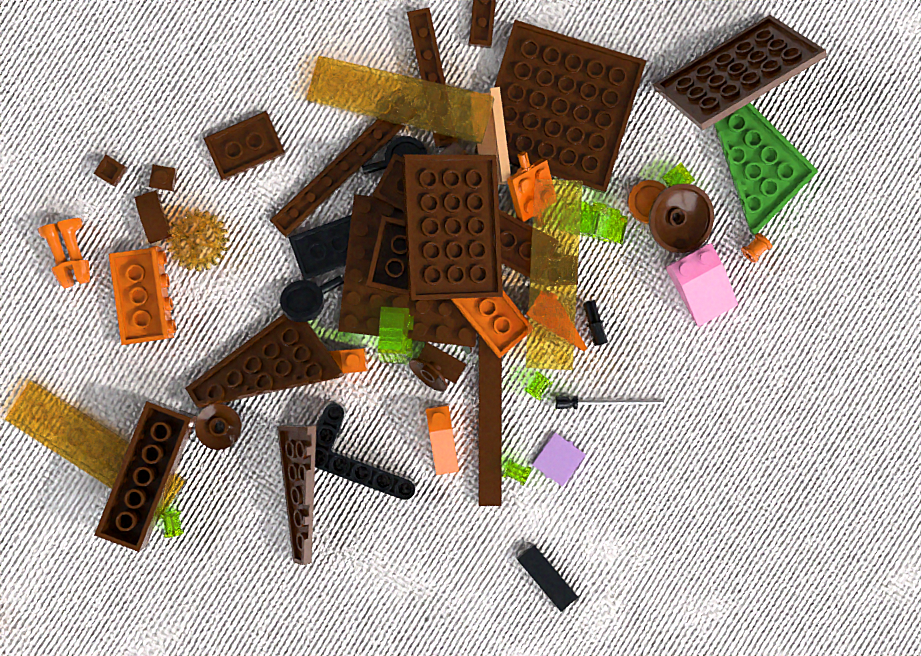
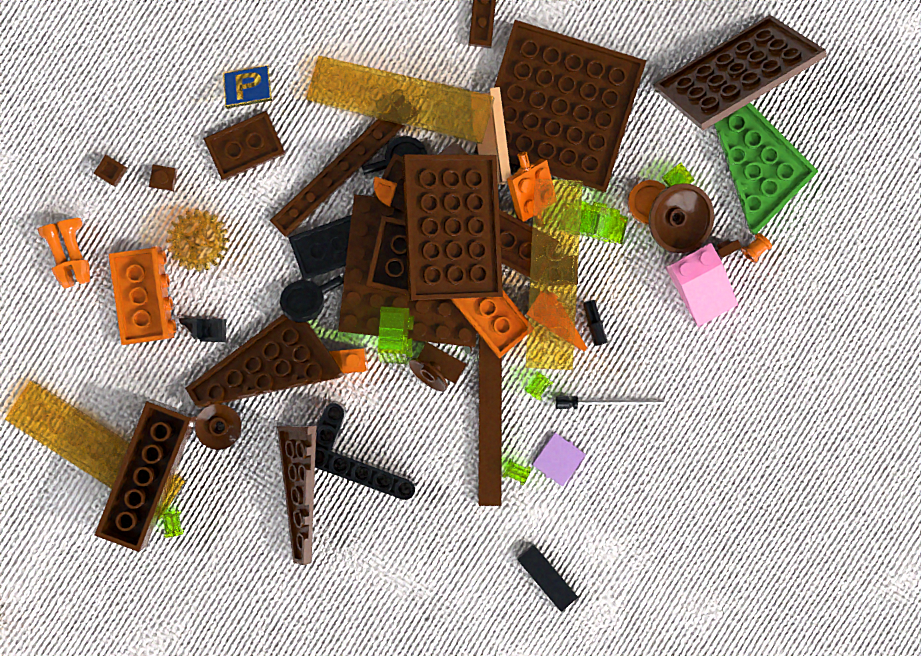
(152, 216): reddish brown slope -> none
(206, 329): none -> black slope
(247, 86): none -> blue piece
(384, 190): none -> orange tile
(428, 57): reddish brown plate -> none
(442, 439): slope -> none
(727, 247): none -> reddish brown plate

